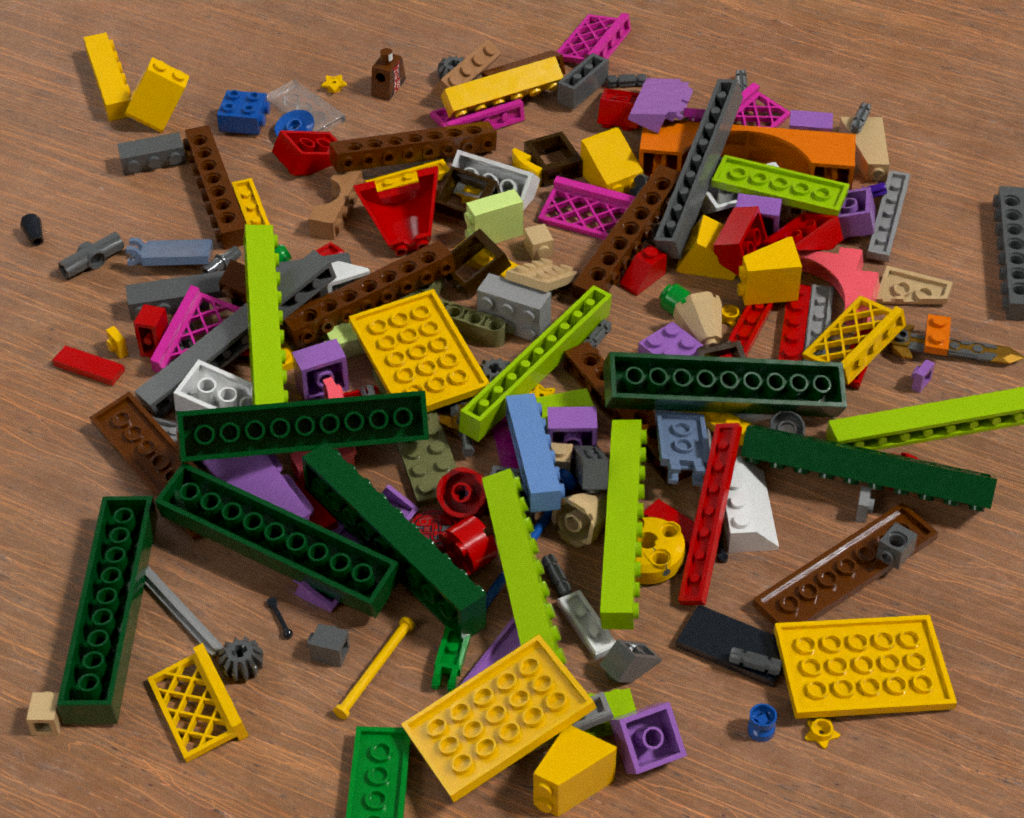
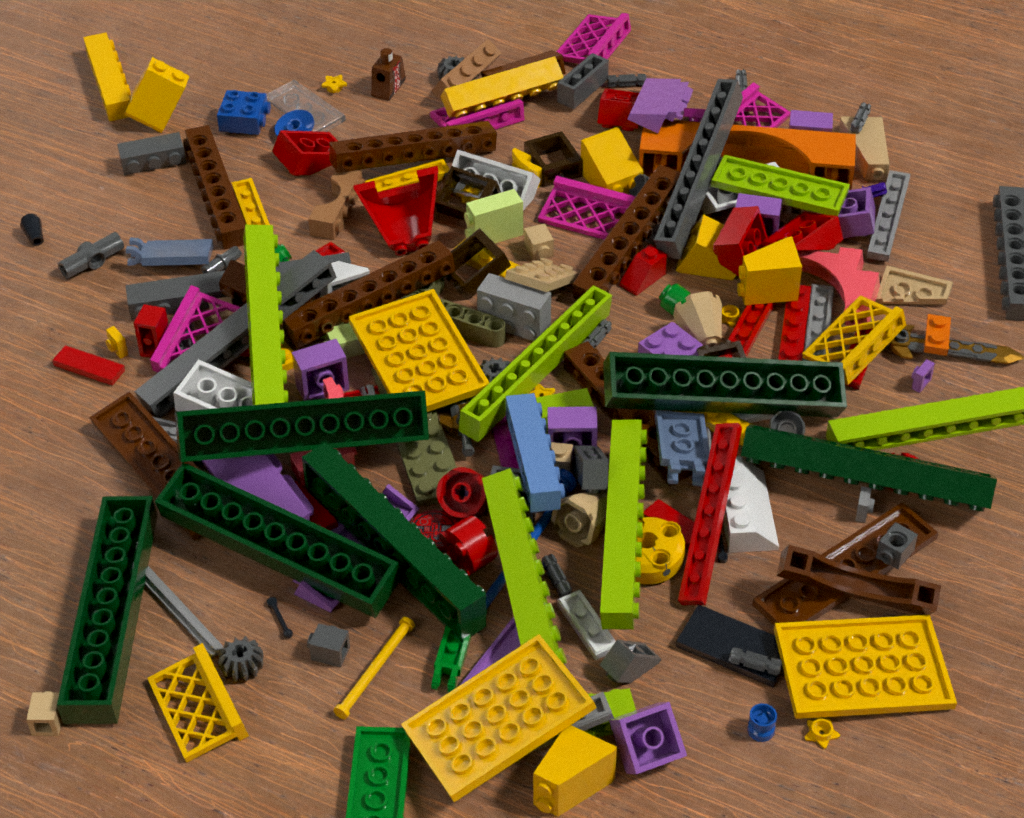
(896, 592): none -> reddish brown arch

